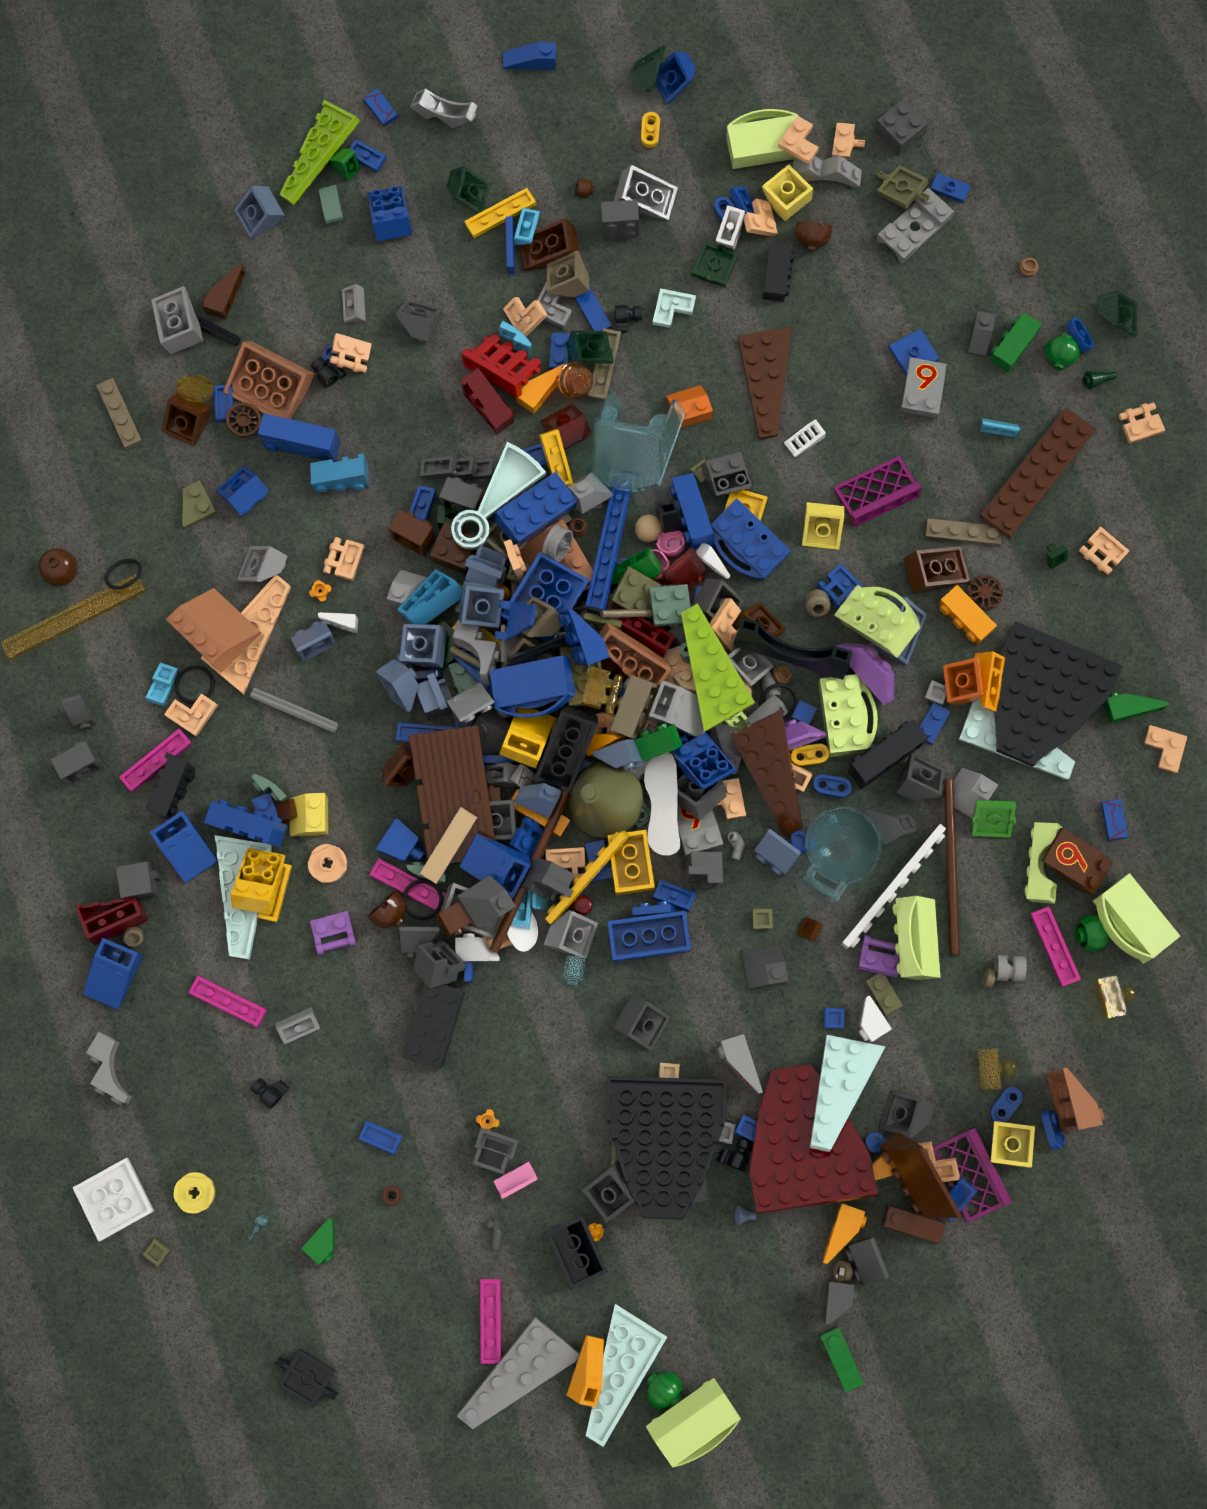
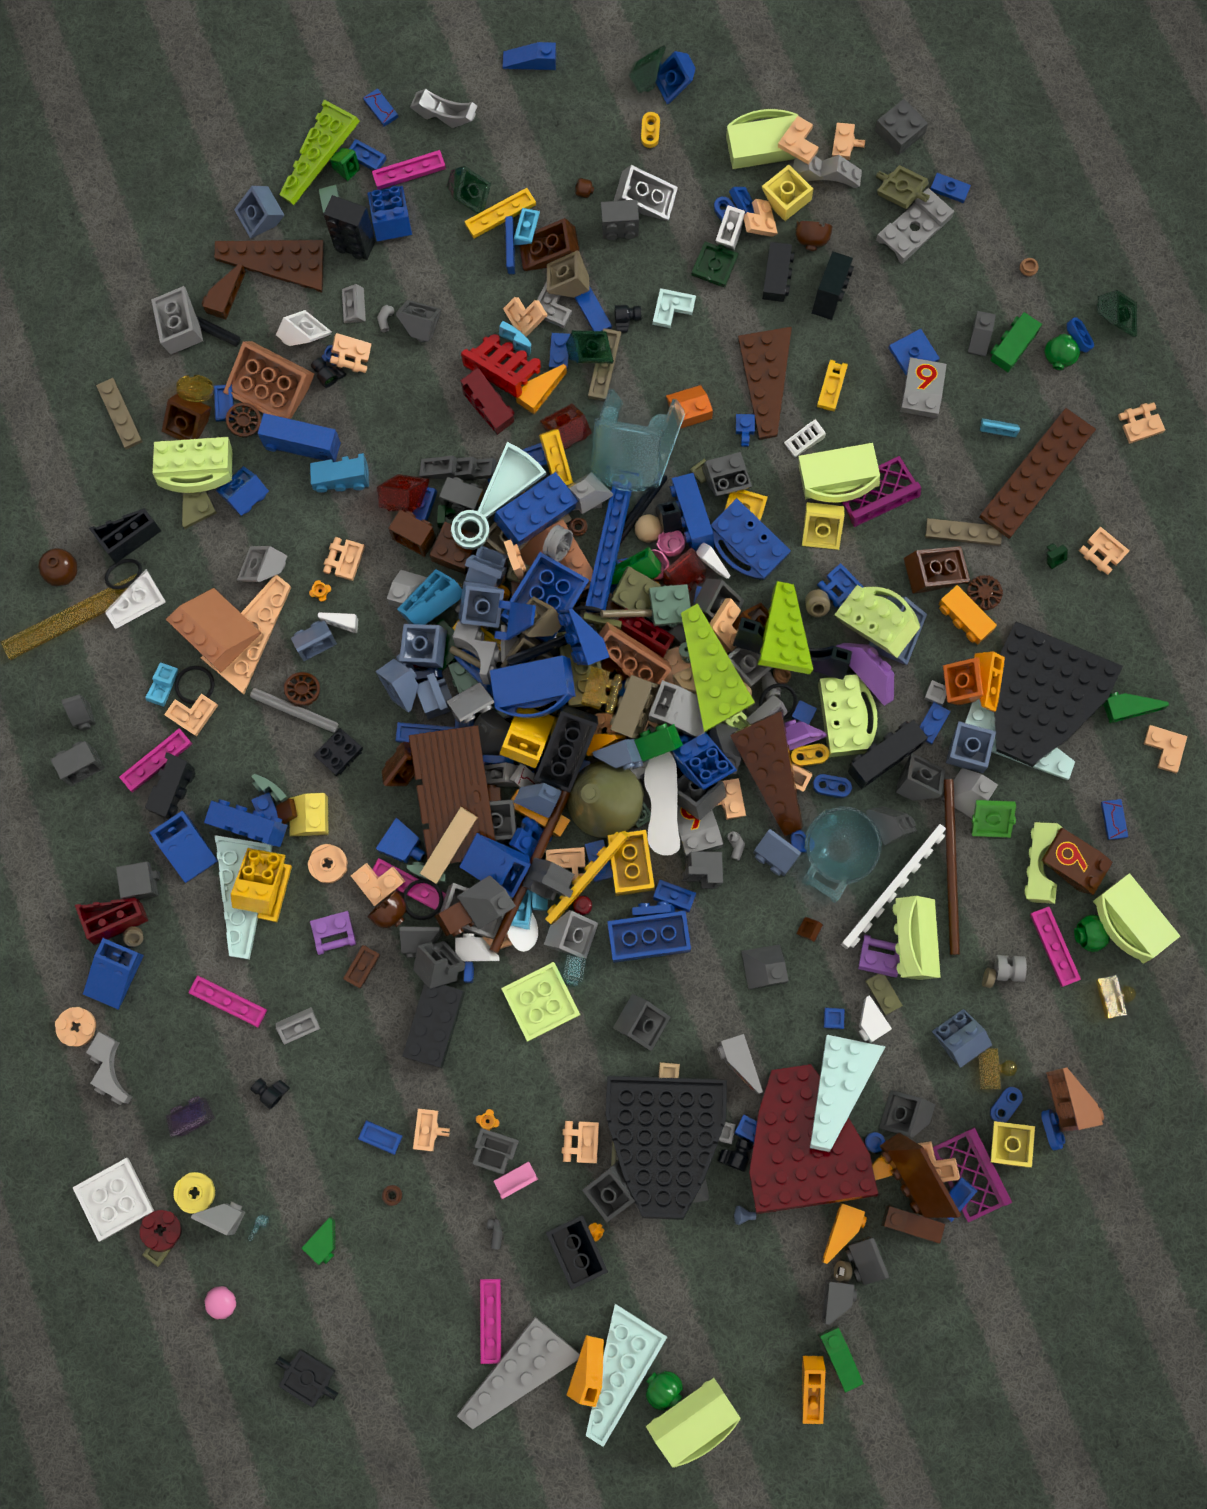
(64, 1025): none -> light nougat plate
(126, 534): none -> black wedge
(135, 601): none -> white wing
(170, 1236): none -> dark red plate
(190, 1117): none -> clear purple slope
(192, 464): none -> yellowish green piece
(220, 1302): none -> bright pink hair
(221, 1218): none -> light grey slope
(281, 259): none -> reddish brown wing
(301, 329): none -> white slope
(302, 689): none -> reddish brown wheel
(338, 752): none -> black hinge
(349, 227): none -> black brick
(361, 966): none -> reddish brown plate
(377, 887): none -> light nougat plate
(383, 316): none -> light grey arm
(402, 493): none -> clear red slope
(408, 170): none -> dark pink plate
(427, 1130): none -> light nougat plate
(540, 1001): none -> yellowish green plate
(574, 380): clear orange cone -> none
(587, 1142): none -> light nougat plate
(640, 507): none -> black axle
(745, 425): none -> blue plate
(762, 919): olive plate -> none
(784, 633): none -> lime wing
(813, 1389): none -> light orange slope
(832, 285): none -> black wedge
(832, 386): none -> yellow plate
(839, 473): none -> yellowish green piece
(962, 1038): none -> sand blue slope
(971, 747): none -> sand blue slope
(1093, 379): dark green cone -> none

